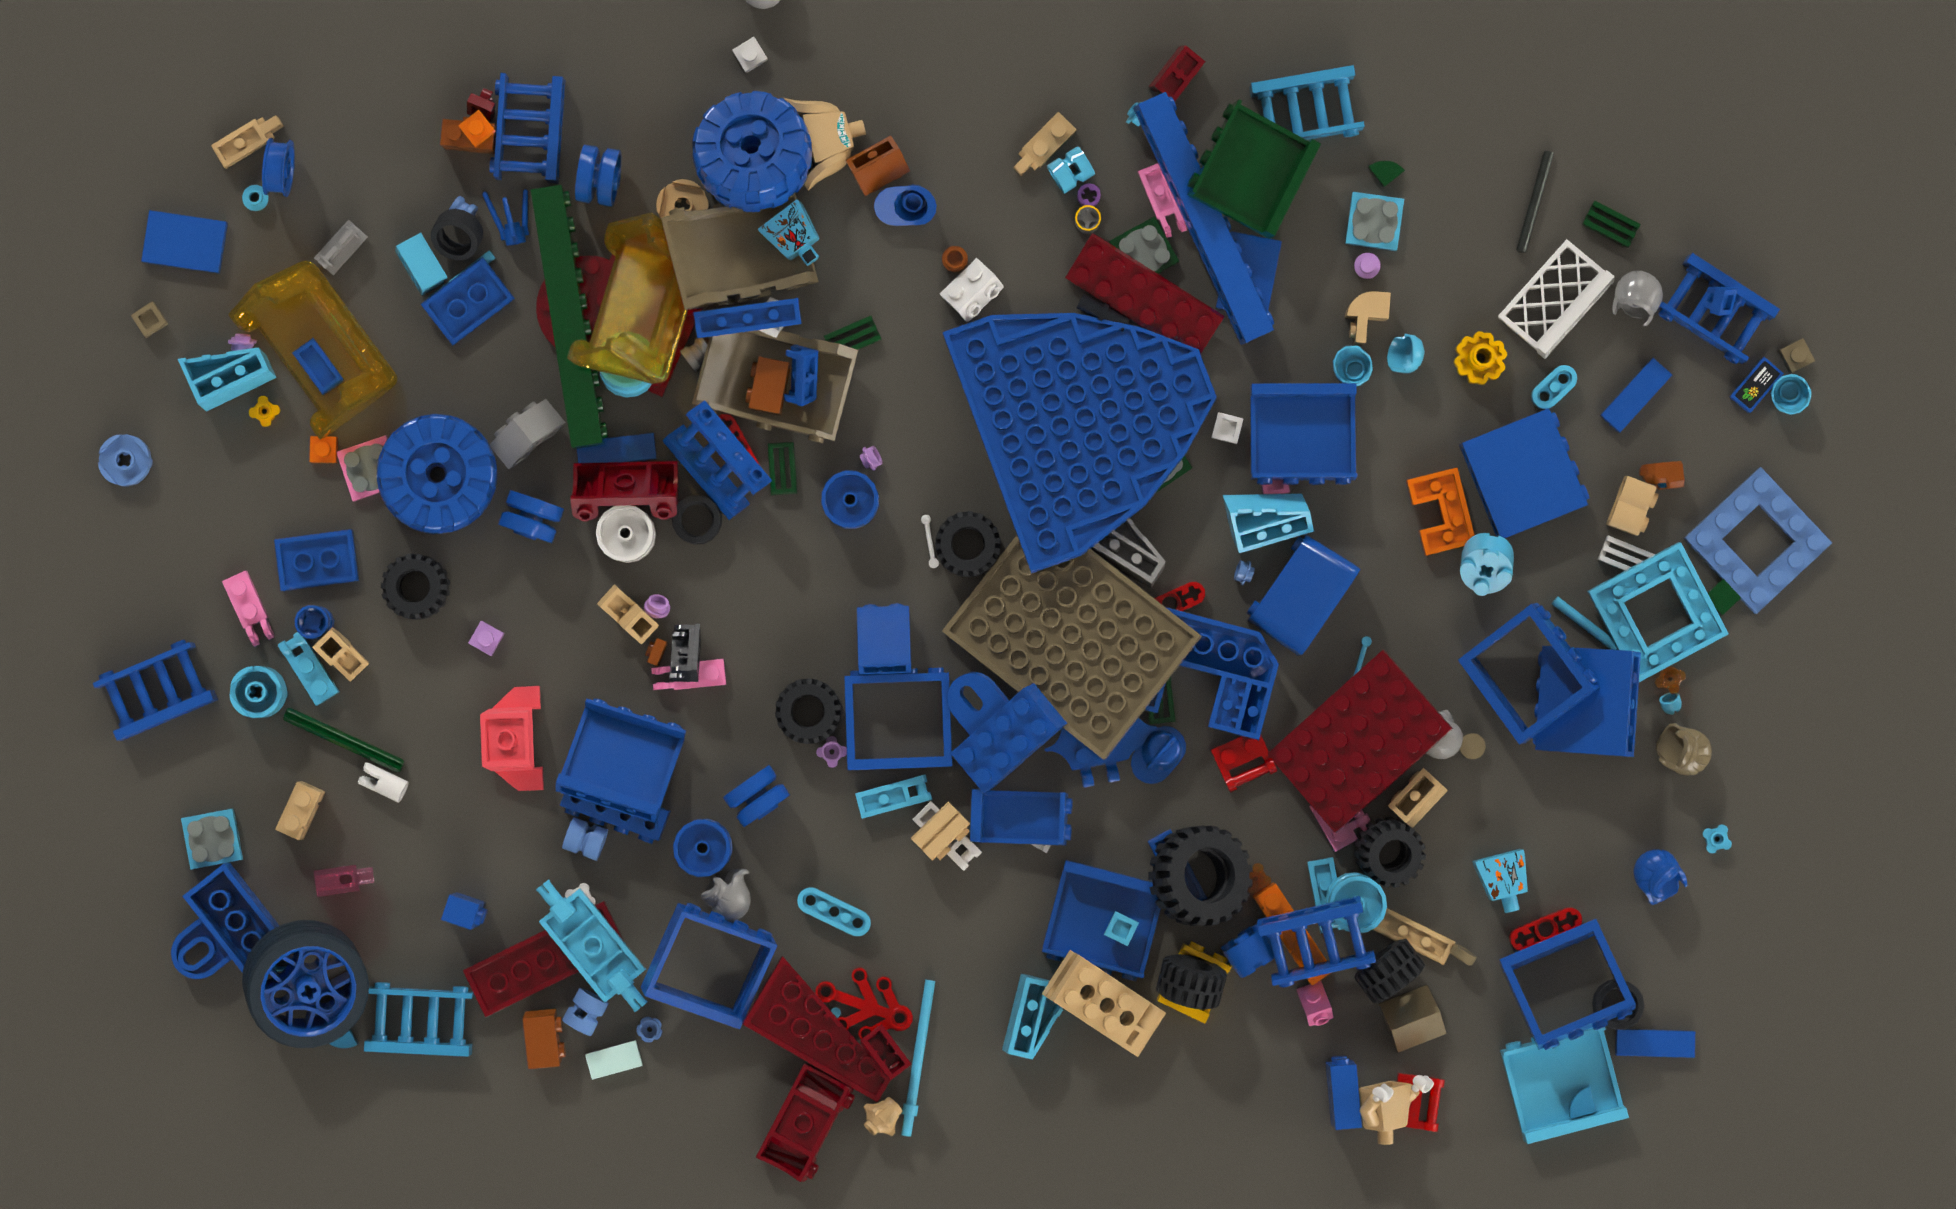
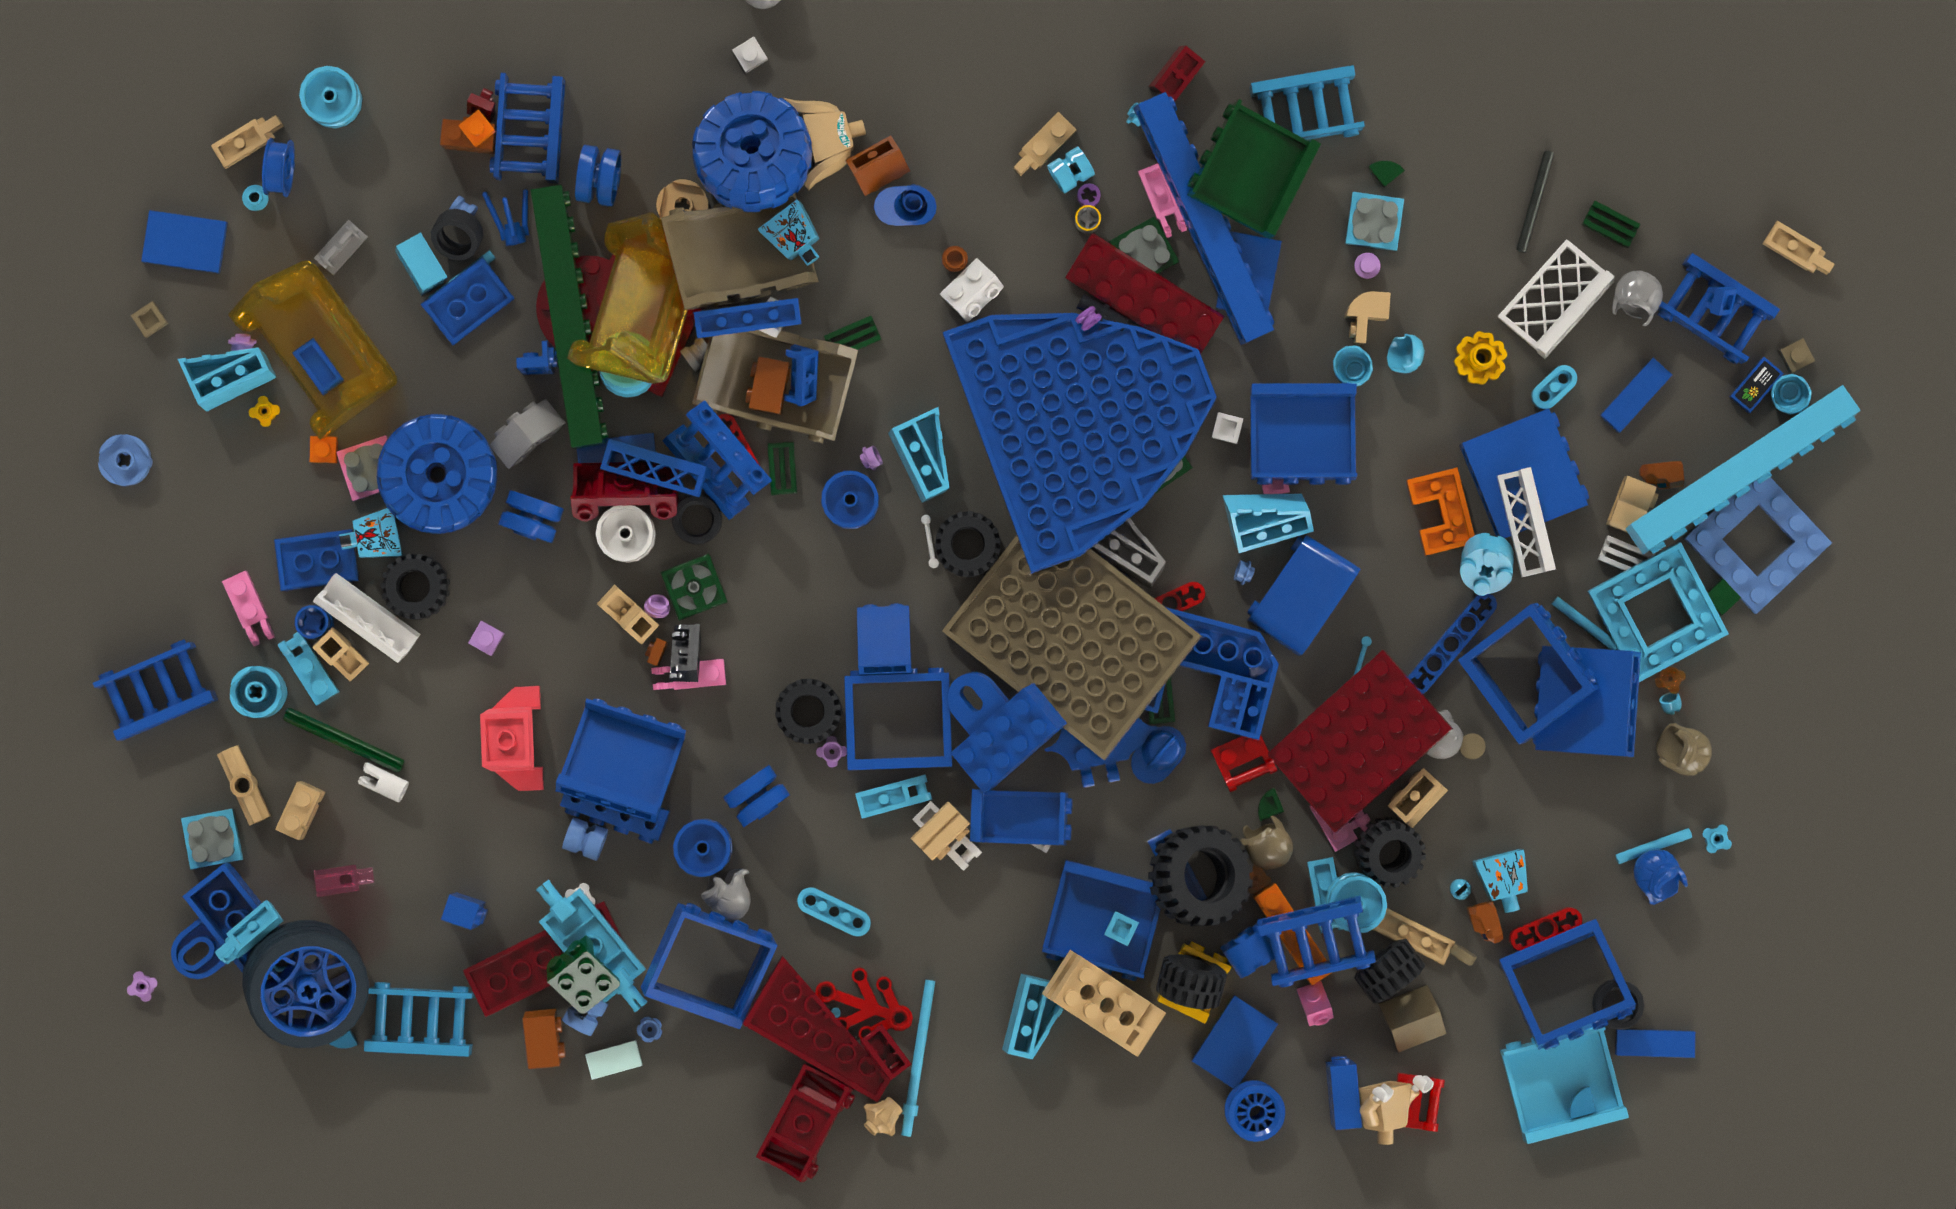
(149, 983): none -> lavender plate
(236, 769): none -> tan piece
(249, 932): none -> medium azure hinge
(330, 82): none -> medium azure wheel
(367, 618): none -> white fence
(374, 536): none -> medium azure torso
(534, 364): none -> blue bracket
(581, 976): none -> bracket
(659, 459): none -> blue fence
(694, 587): none -> dark green piece
(922, 453): none -> medium azure wedge
(1088, 318): none -> medium lavender bush
(1234, 1042): none -> blue tile
(1267, 1129): none -> blue wheel
(1268, 845): none -> dark tan hair
(1269, 805): none -> dark green tile
(1456, 885): none -> medium azure hinge
(1461, 636): none -> blue beam
(1486, 921): none -> dark orange rock
(1535, 518): none -> white fence
(1656, 844): none -> medium azure bar
(1742, 470): none -> medium azure brick
(1797, 249): none -> tan hinge

